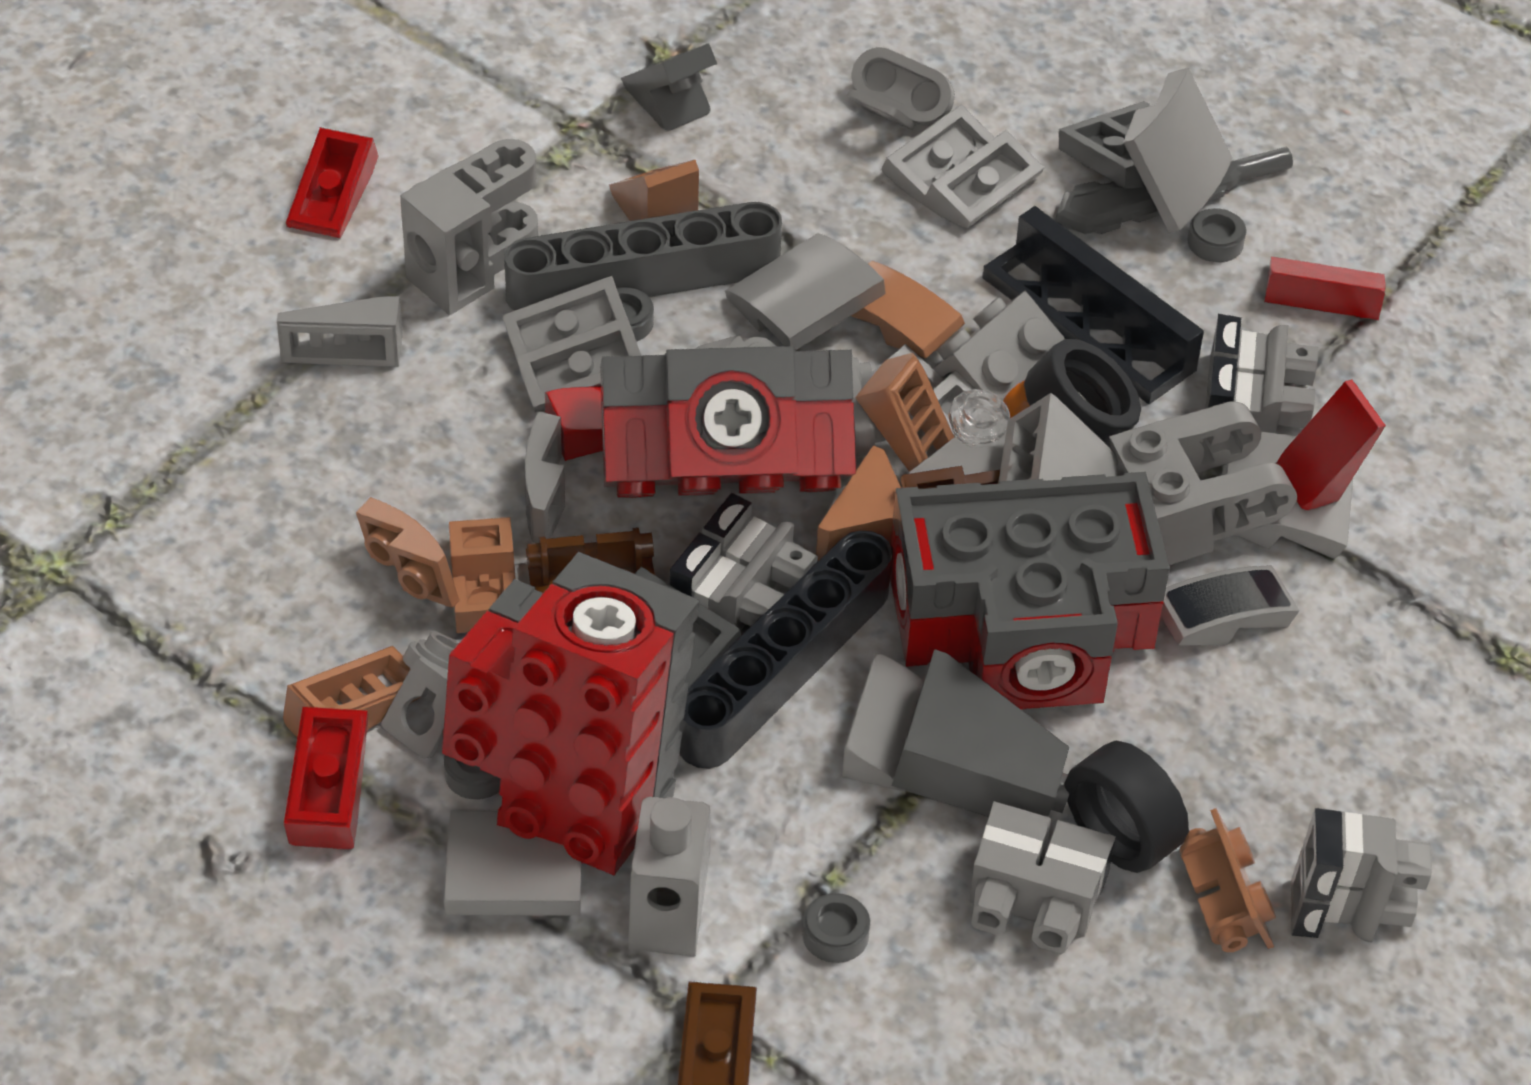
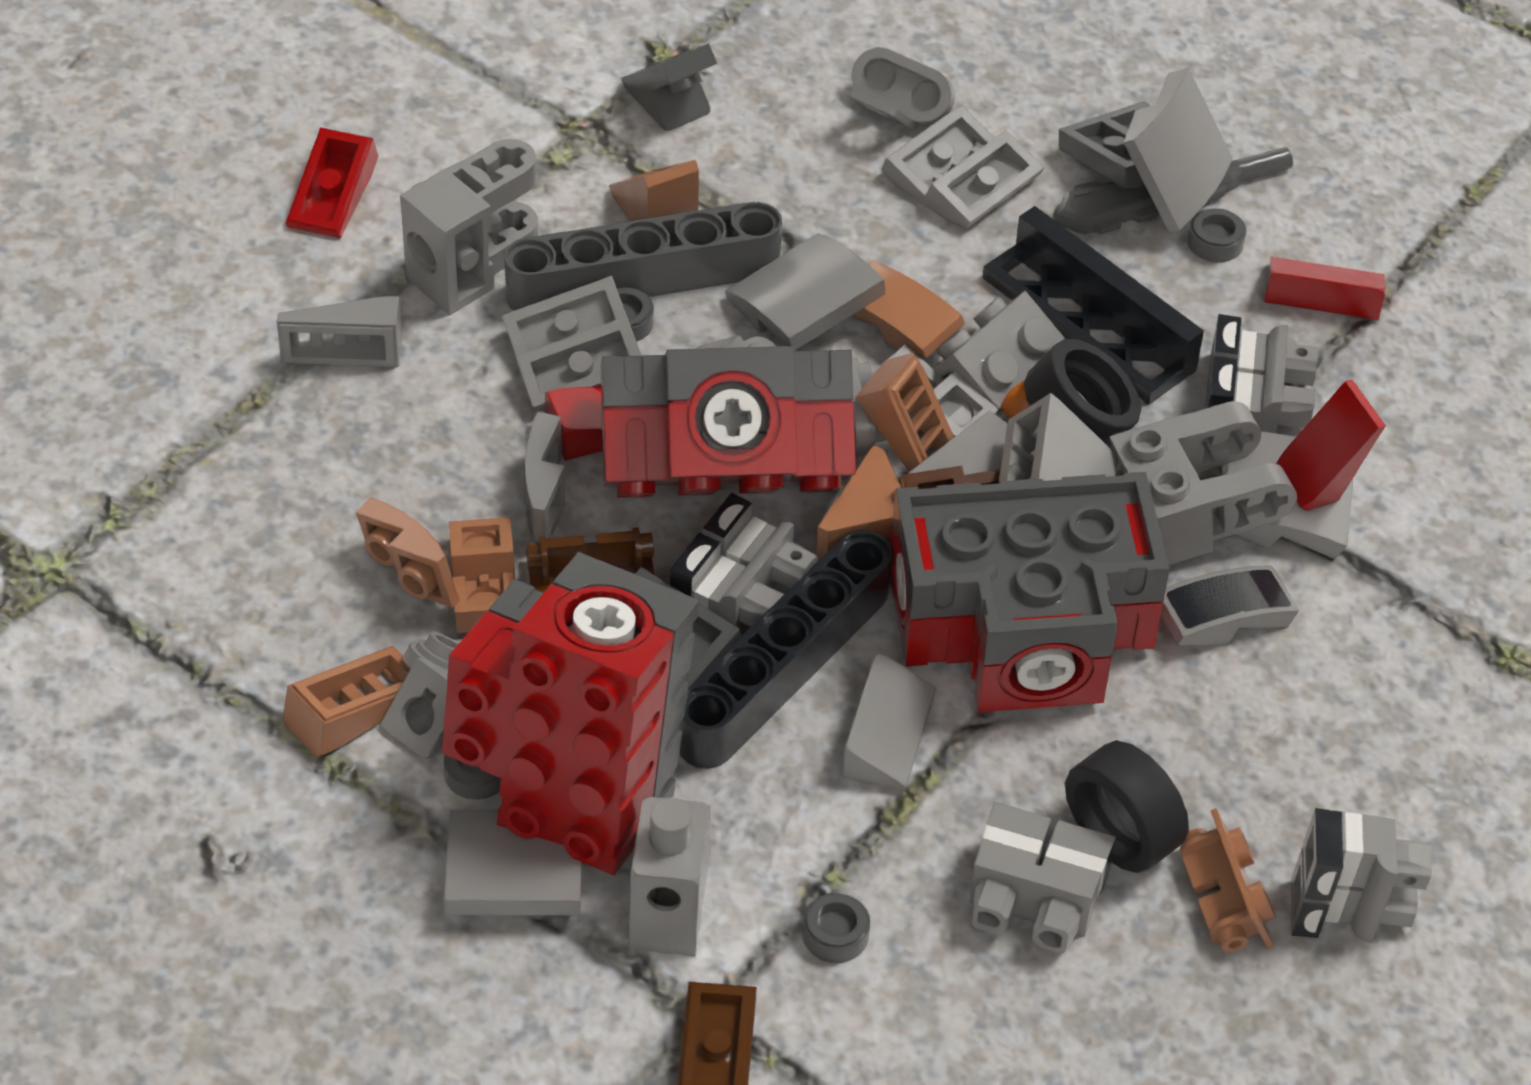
(326, 778): red slope -> none
(978, 418): clear plate -> none
(978, 747): dark grey slope -> none

